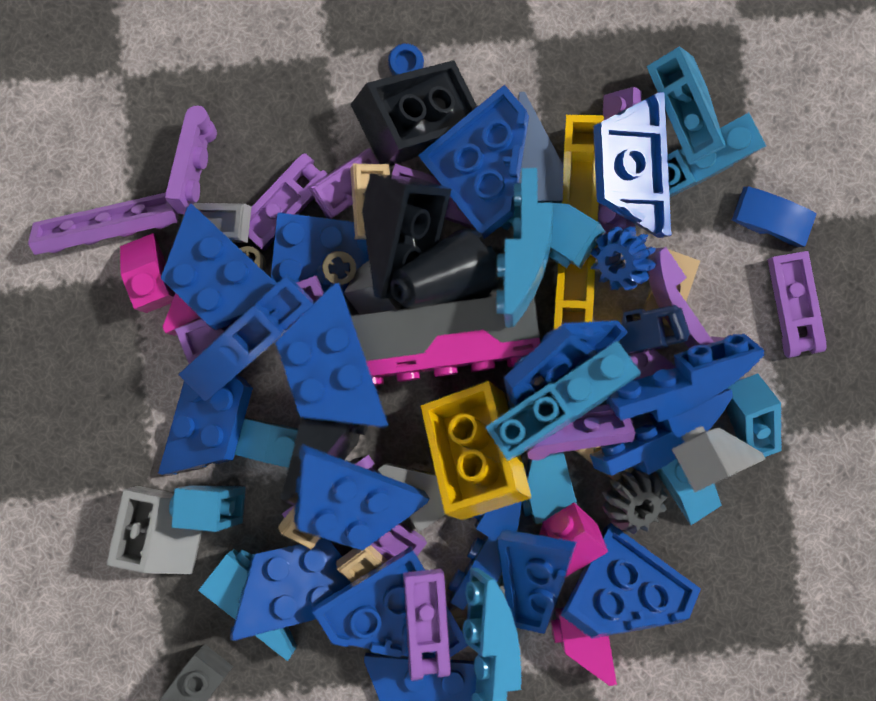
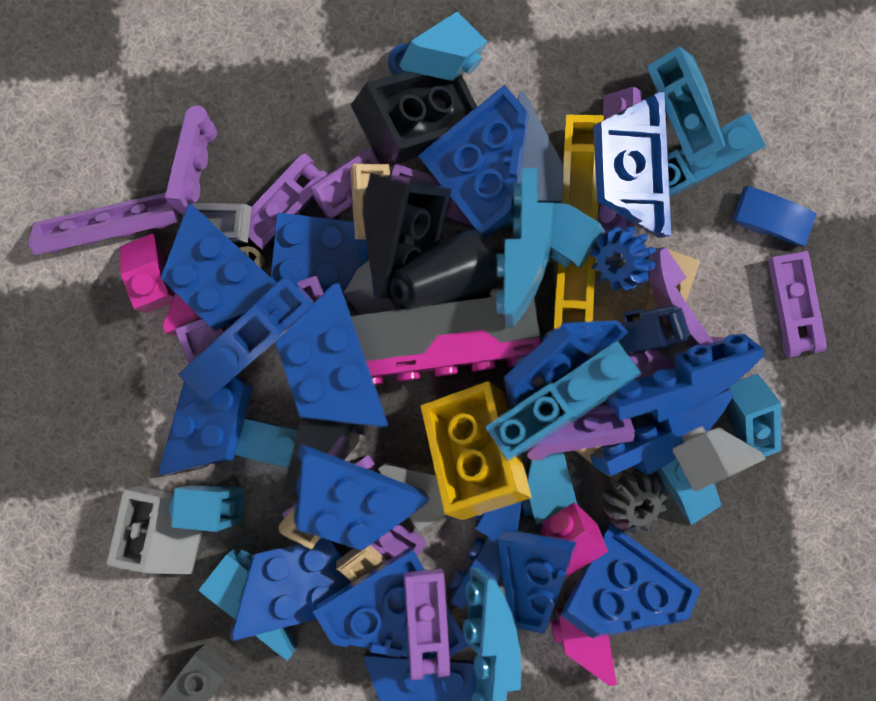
(345, 258): dark tan bush -> none
(445, 50): none -> dark azure slope

